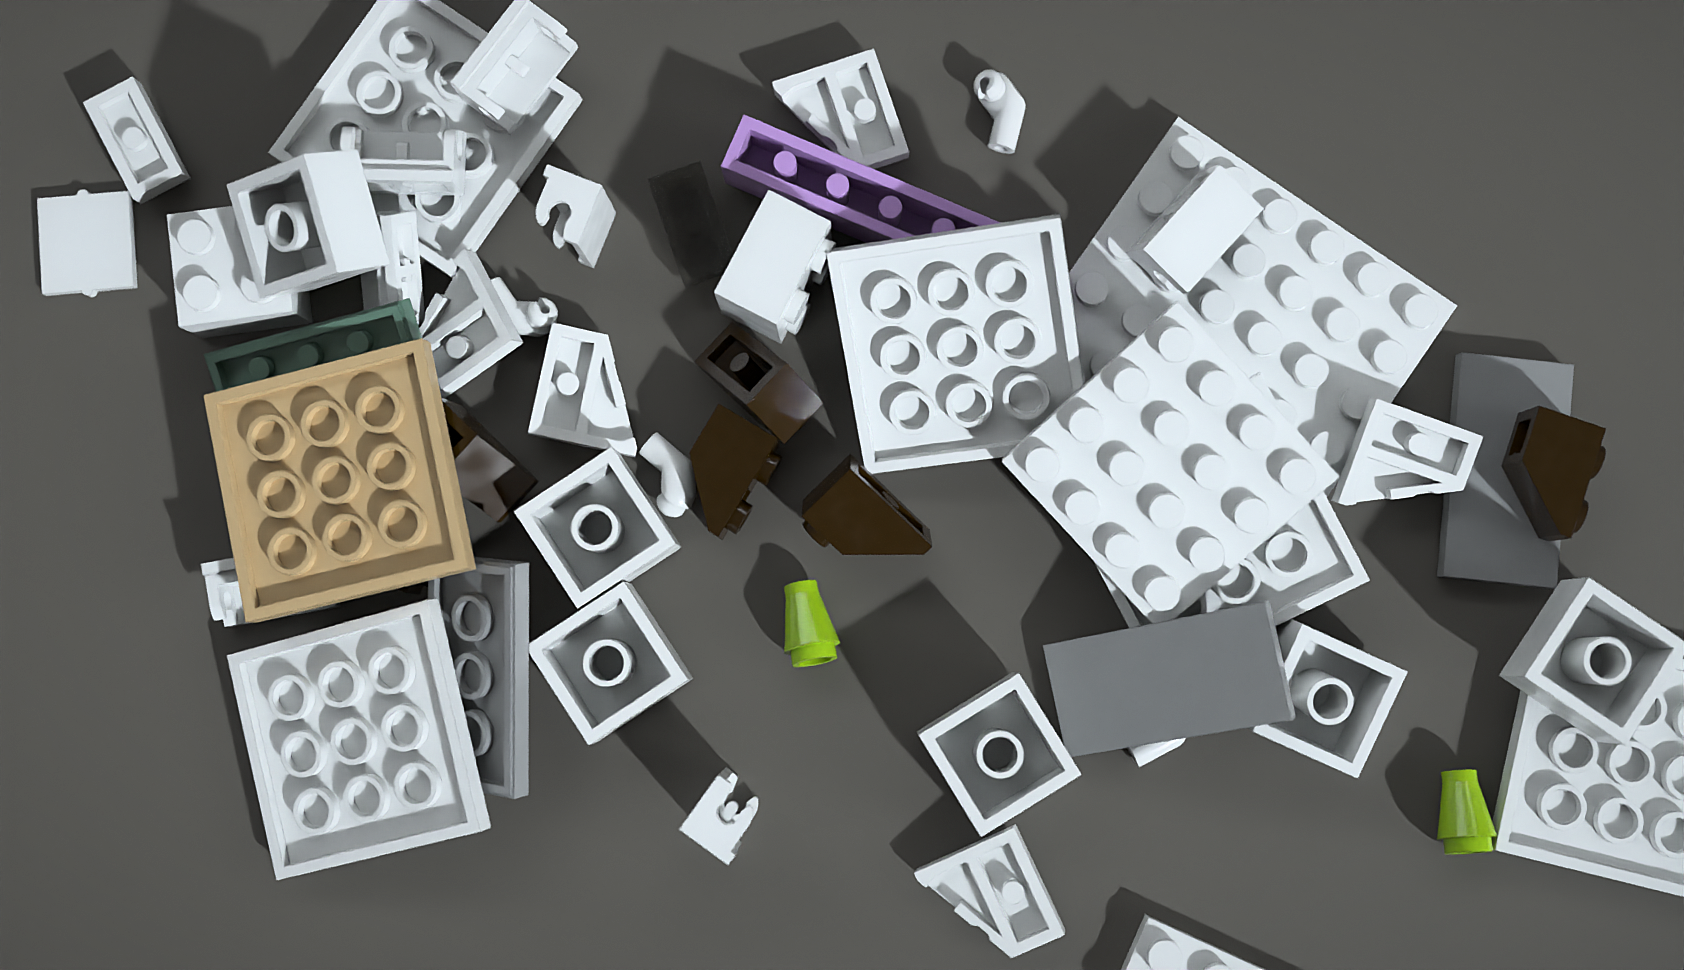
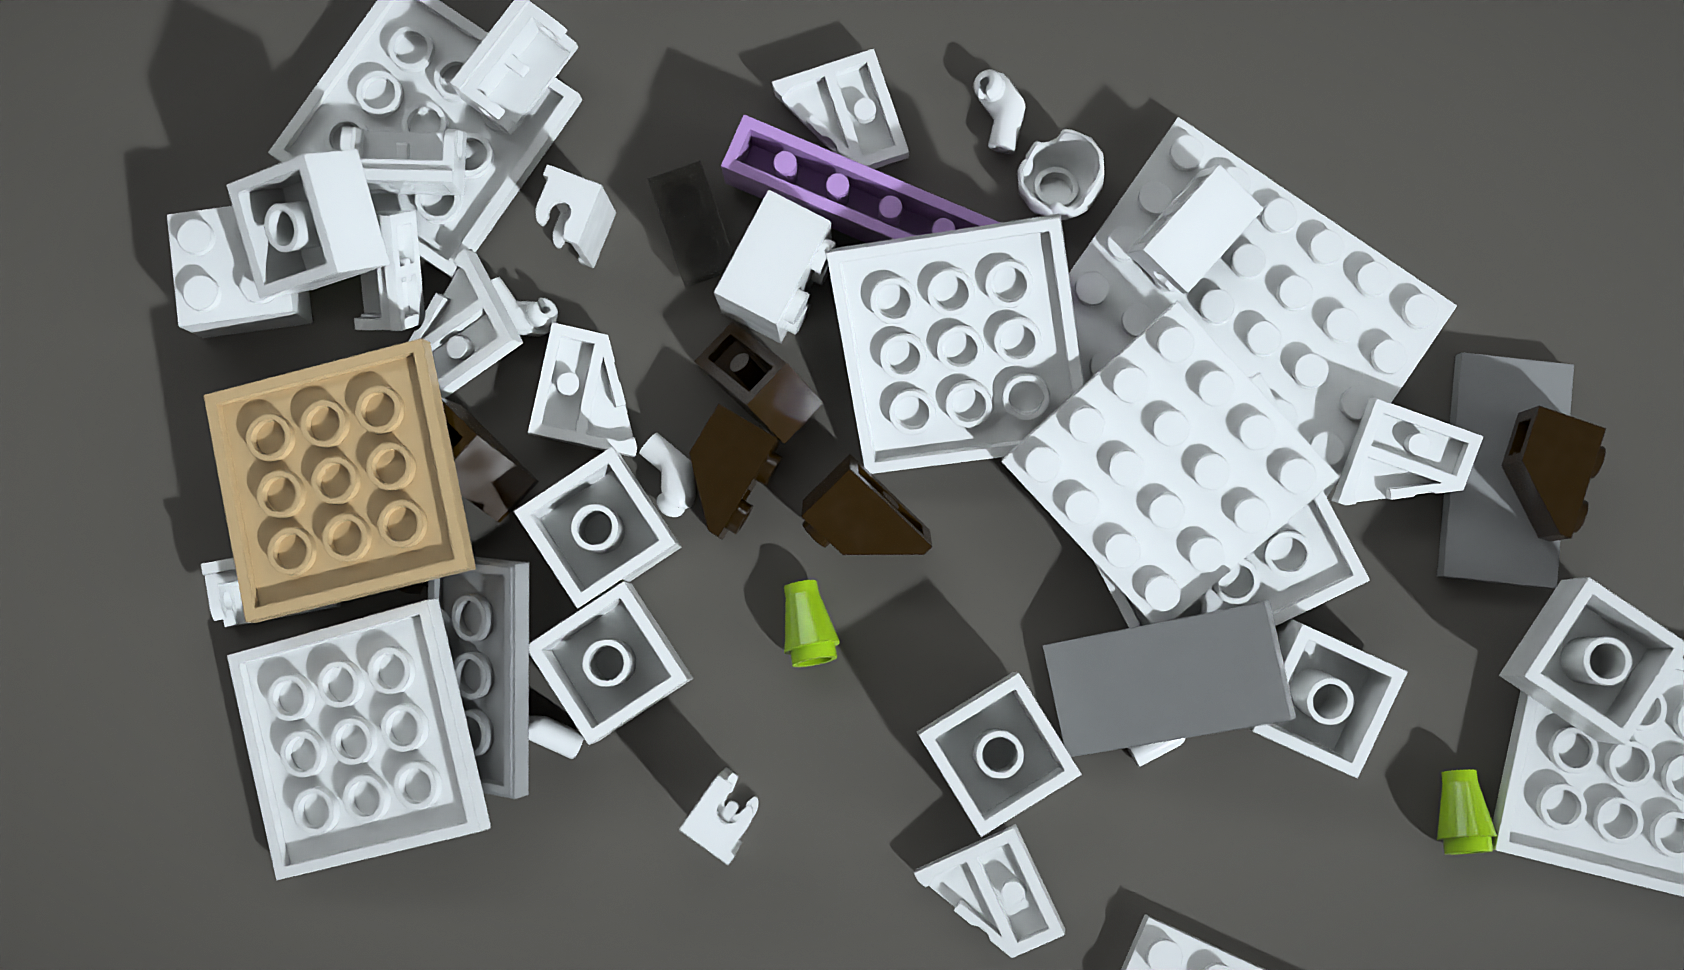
(87, 243): white piece -> none
(136, 140): white plate -> none
(313, 345): sand green tile -> none
(555, 735): none -> white arm
(1062, 175): none -> white hair

